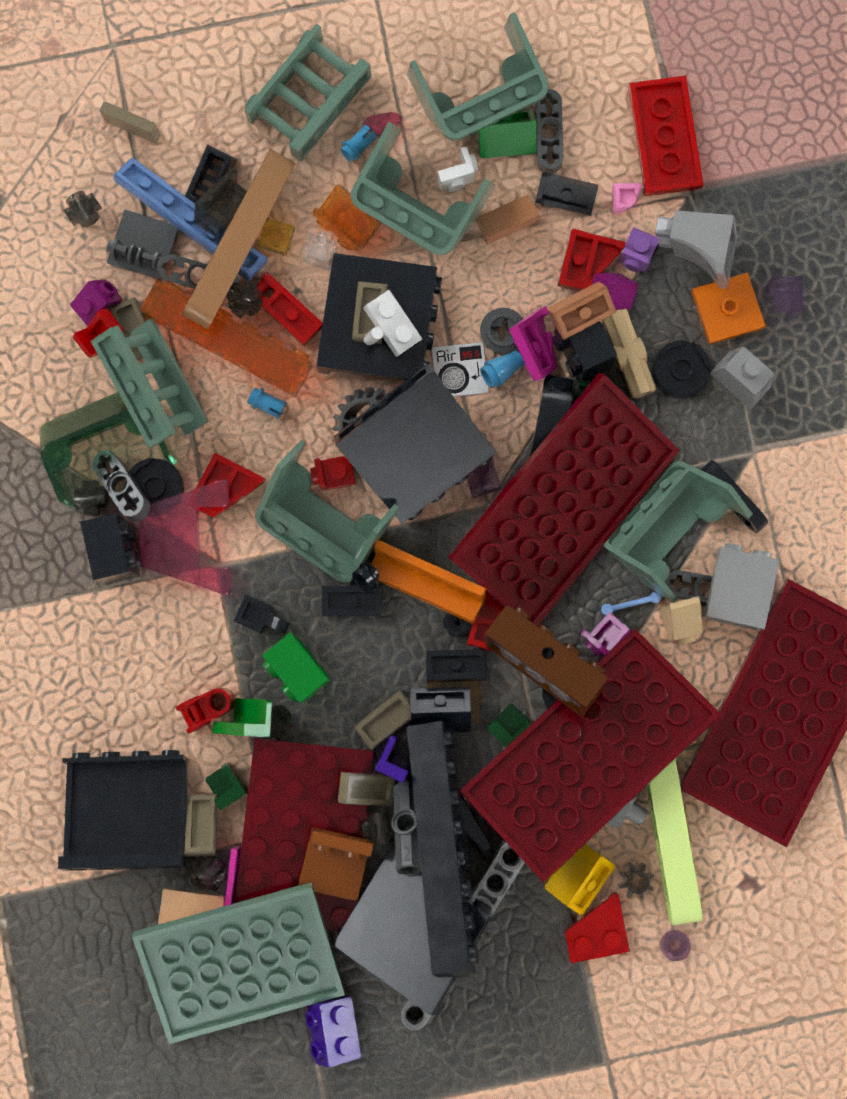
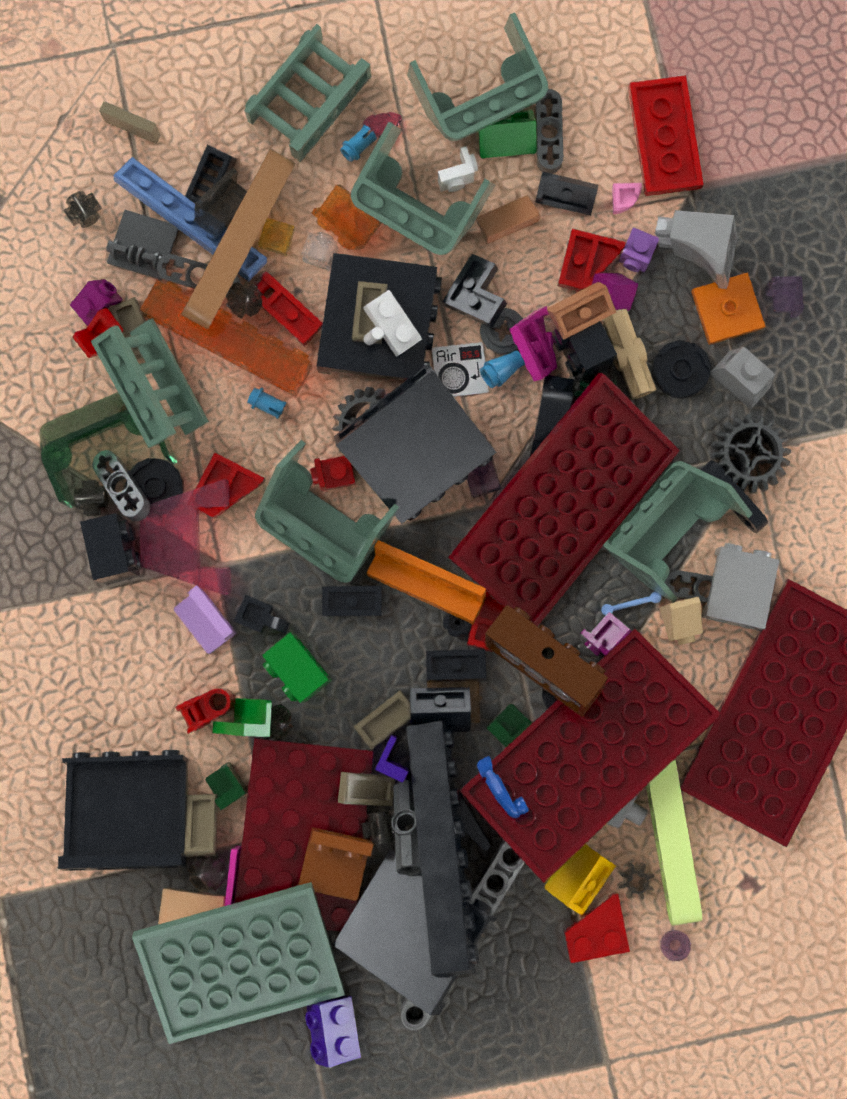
(204, 620): none -> lavender panel
(366, 577): black plate -> none
(469, 292): none -> black plate
(499, 791): none -> blue arm
(758, 431): none -> dark grey gear

